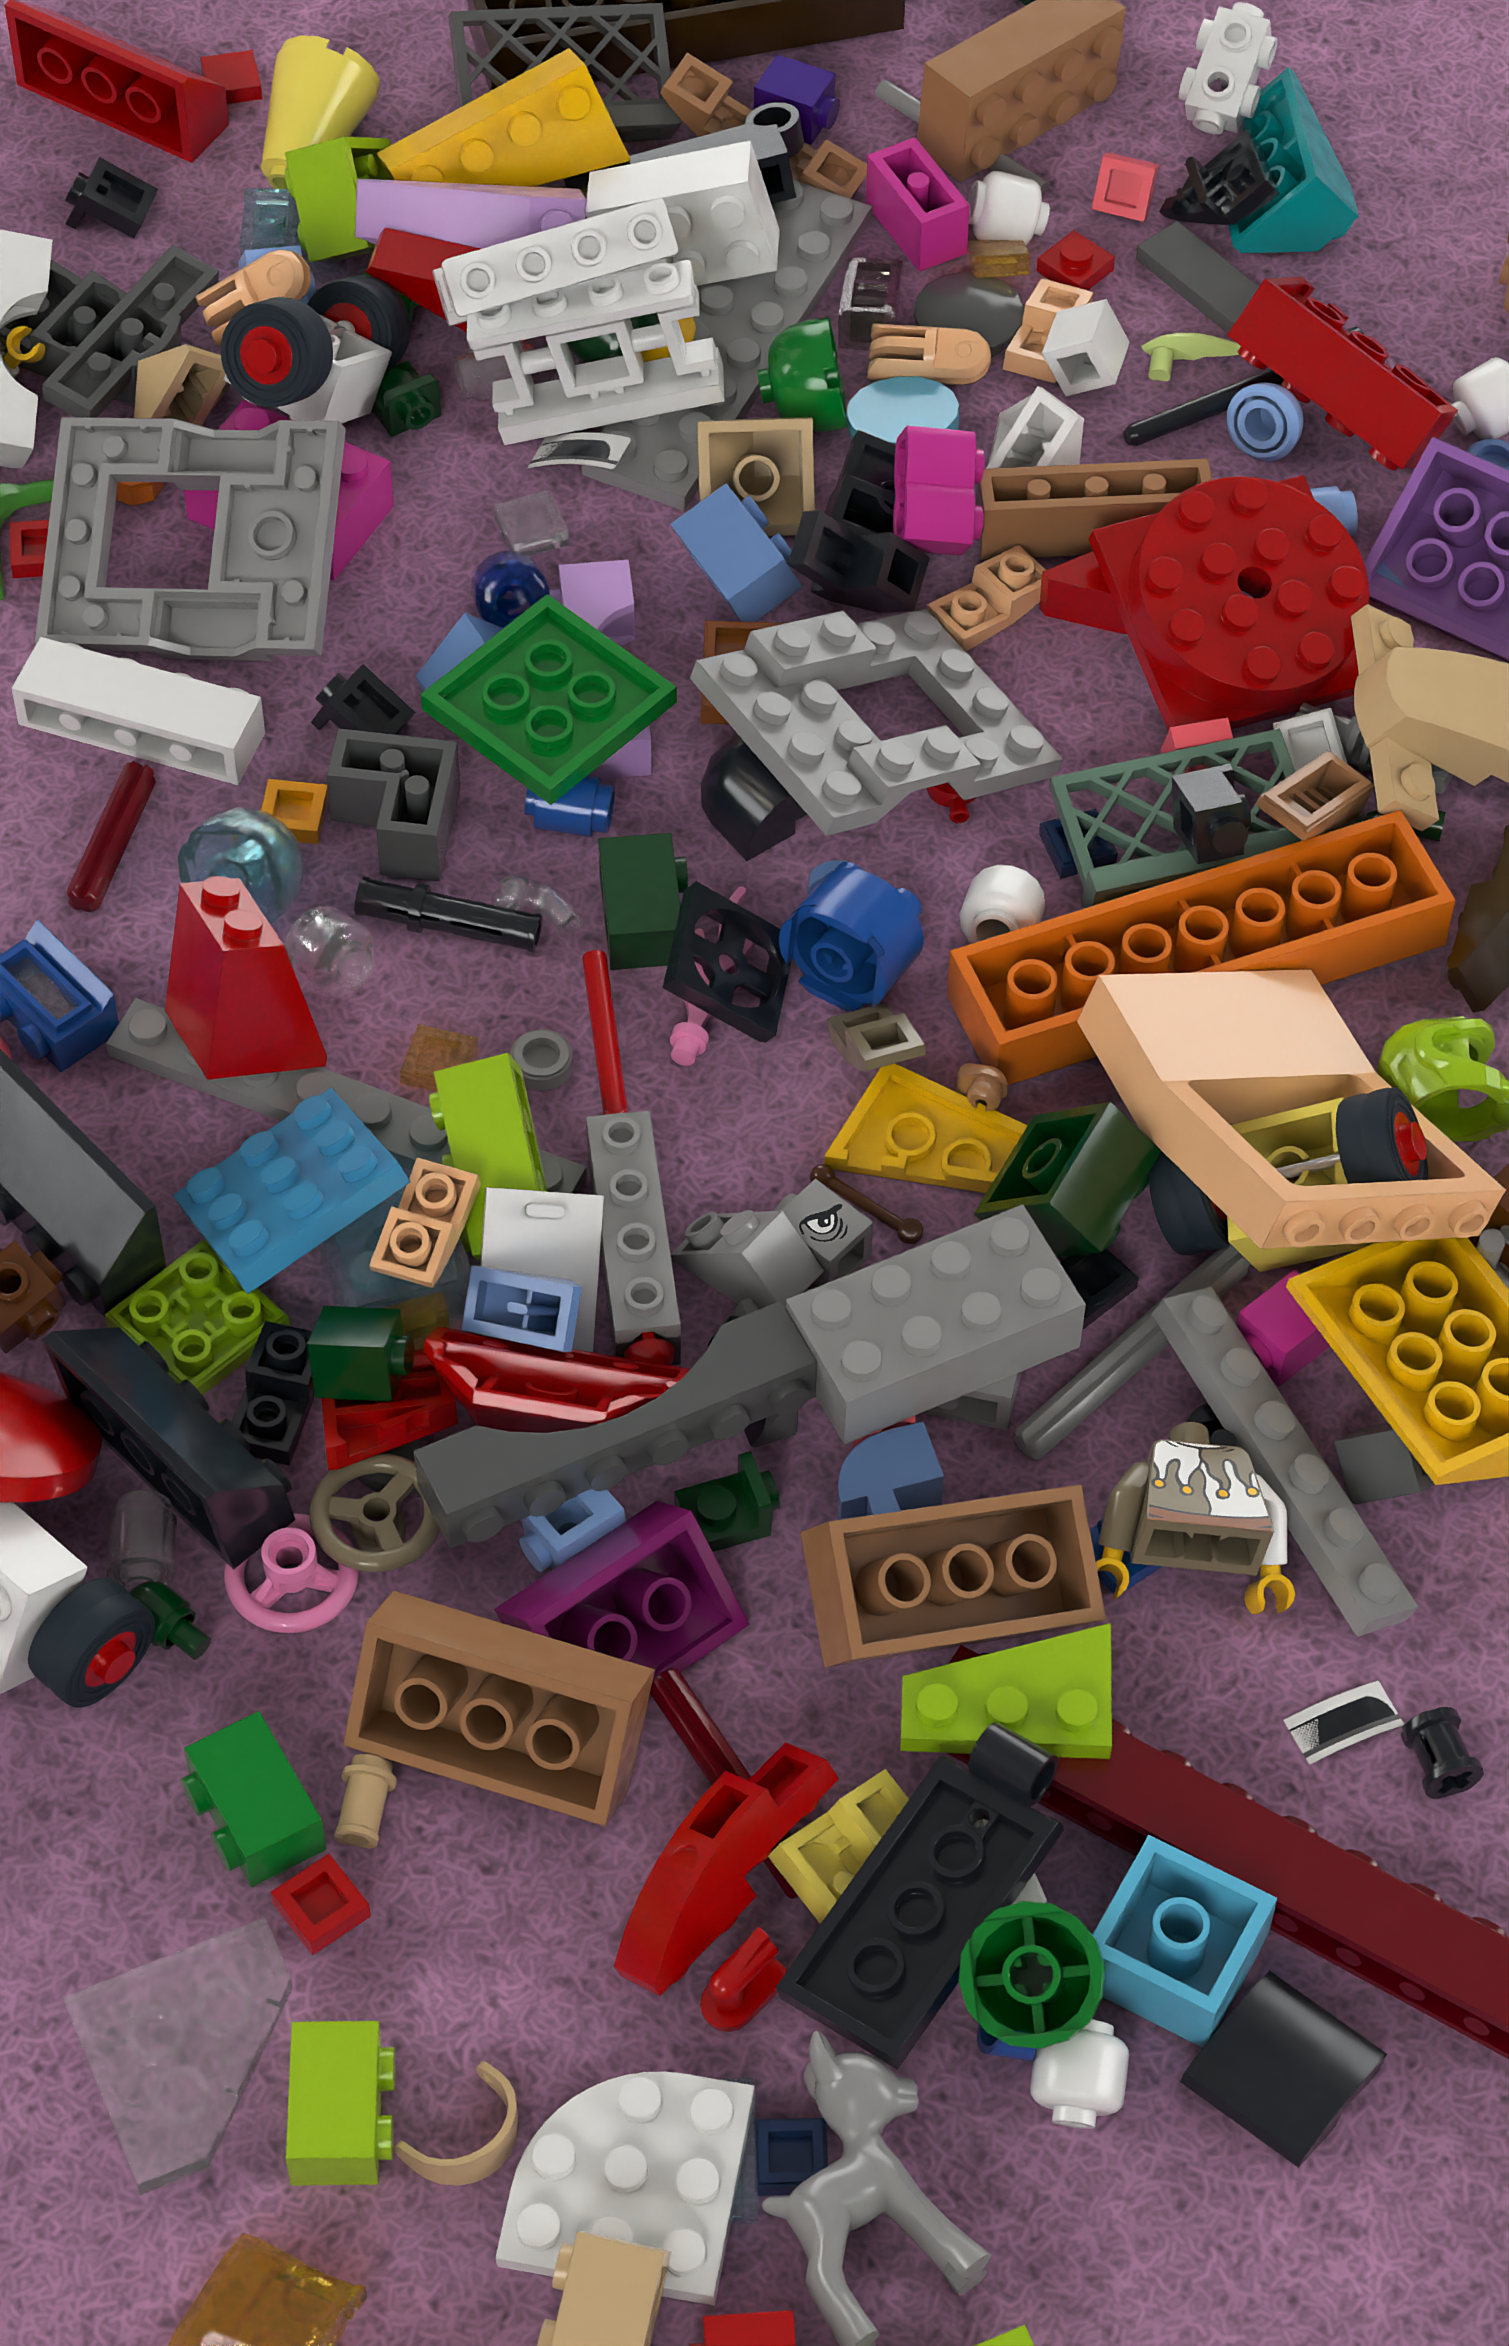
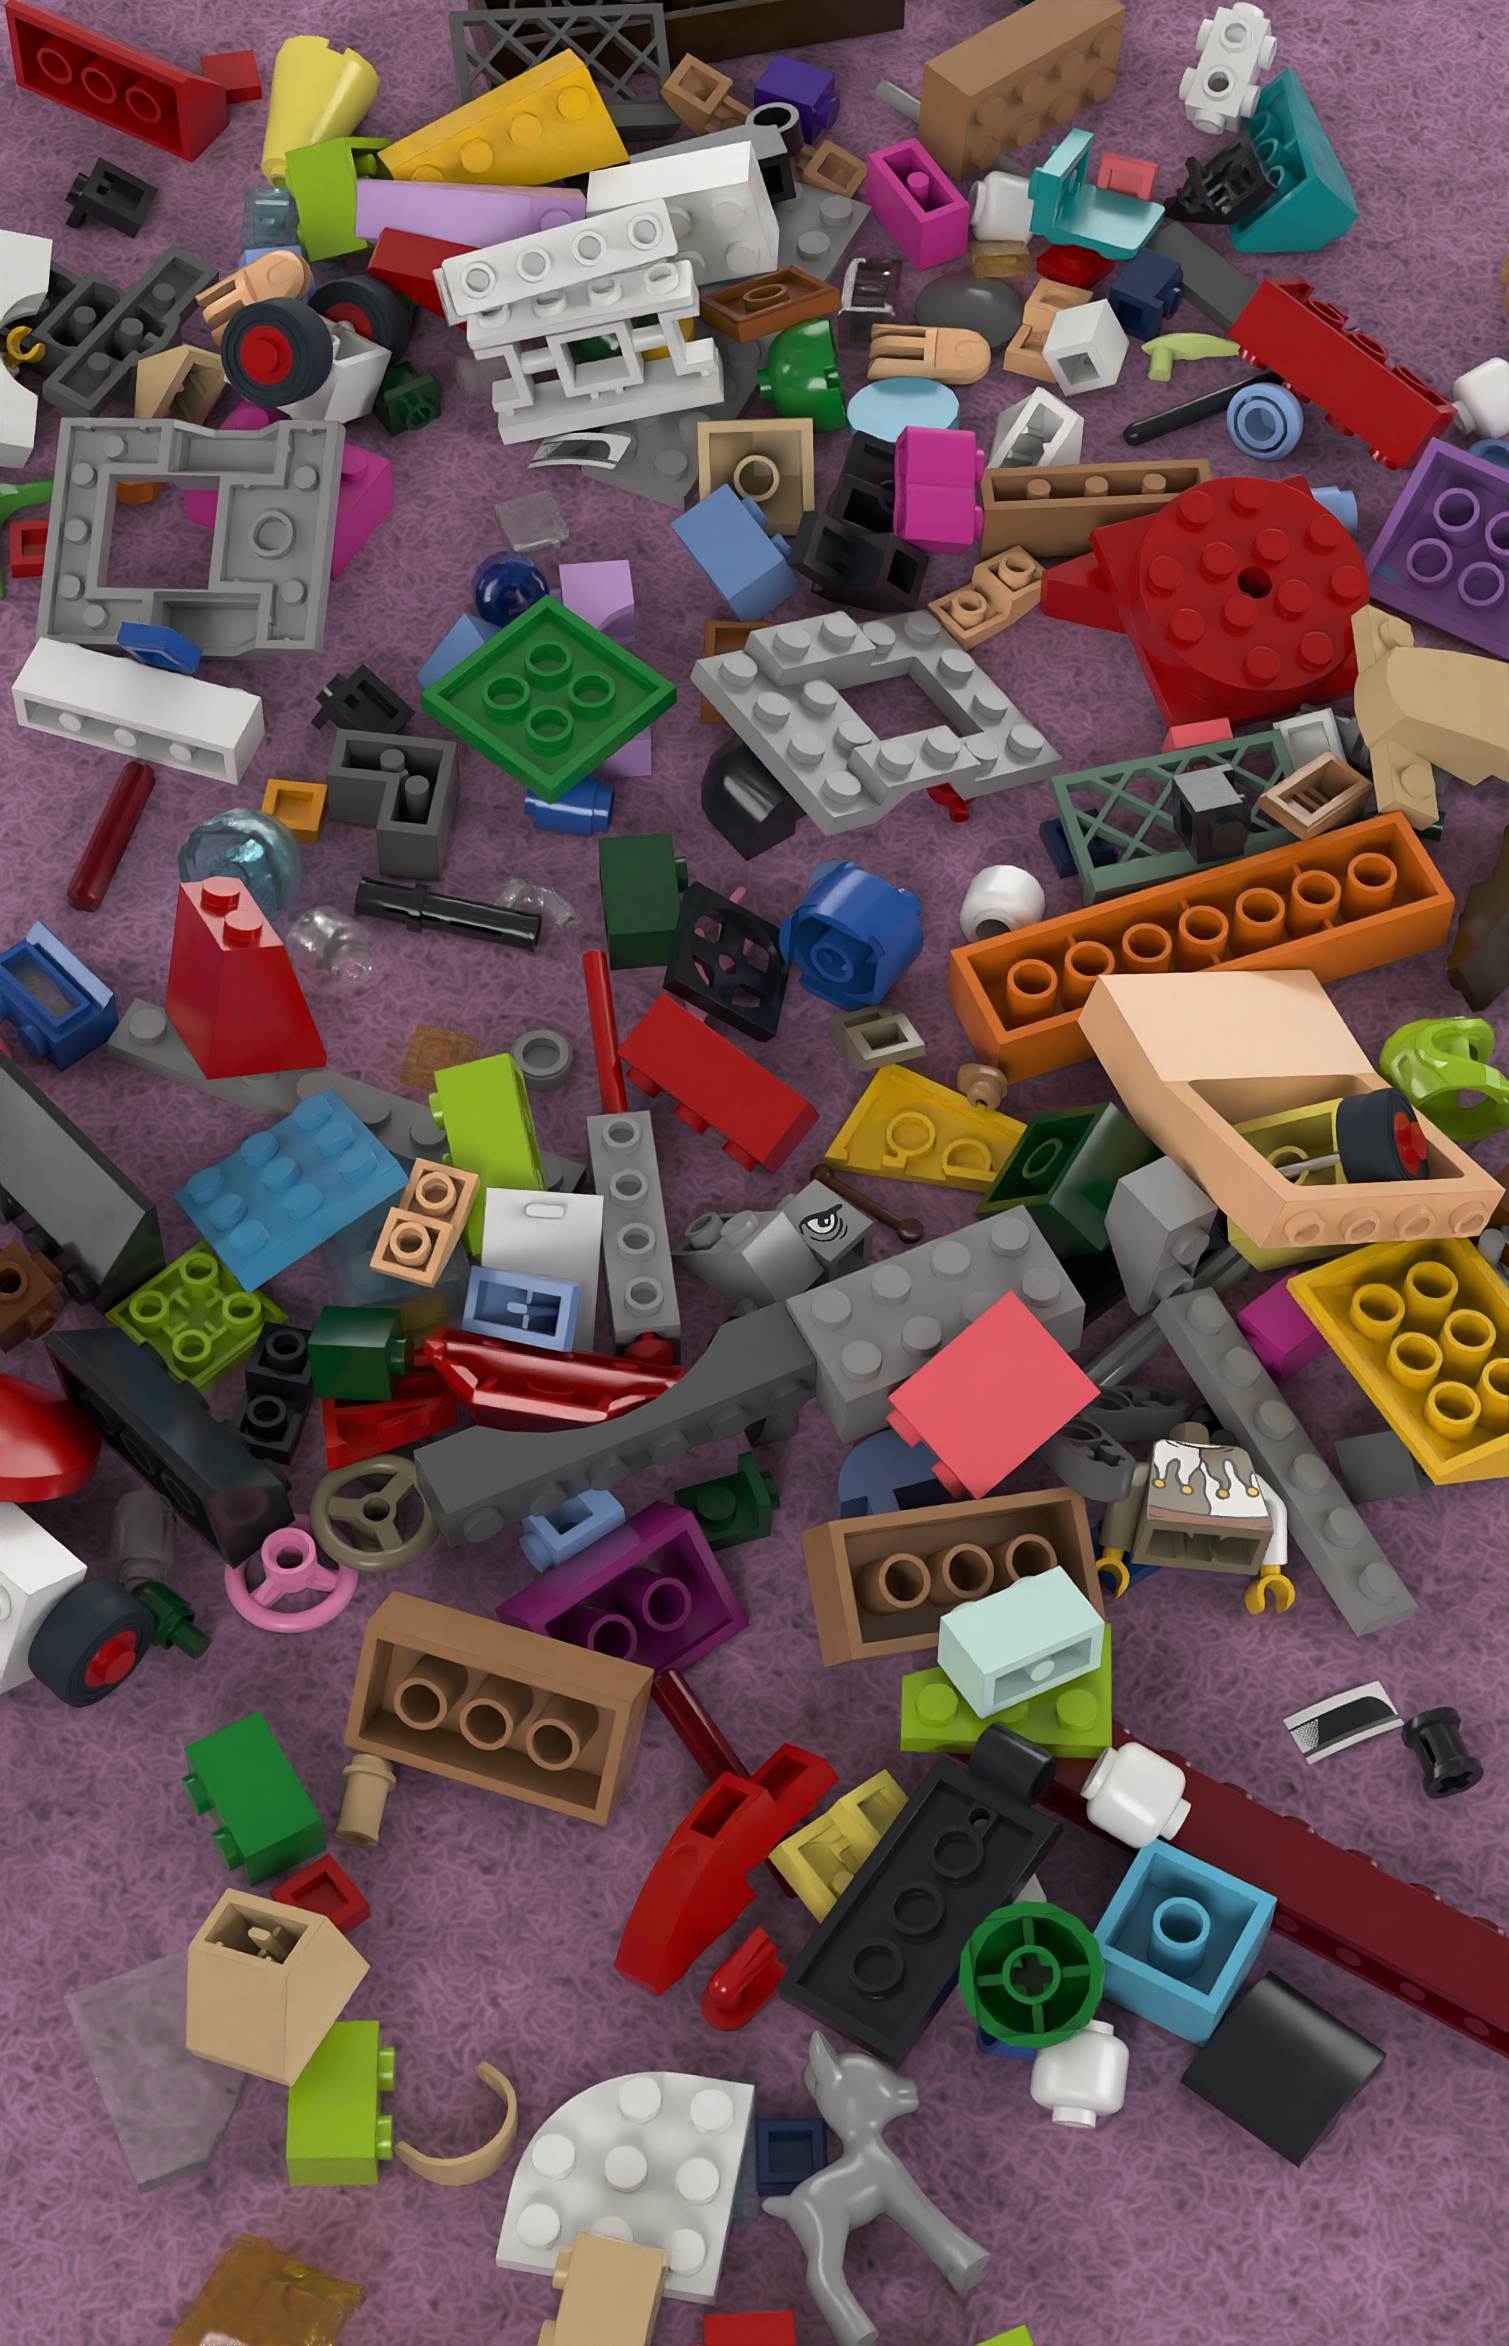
(160, 647): none -> blue tile
(266, 1985): none -> tan slope
(716, 1086): none -> red brick
(768, 304): none -> dark orange plate
(990, 1398): none -> coral panel
(1020, 1641): none -> light aqua brick
(1086, 214): none -> teal bracket
(1087, 1447): none -> dark grey beam
(1135, 1795): none -> white head
(1146, 294): none -> dark blue brick
(1158, 1232): none -> light grey slope

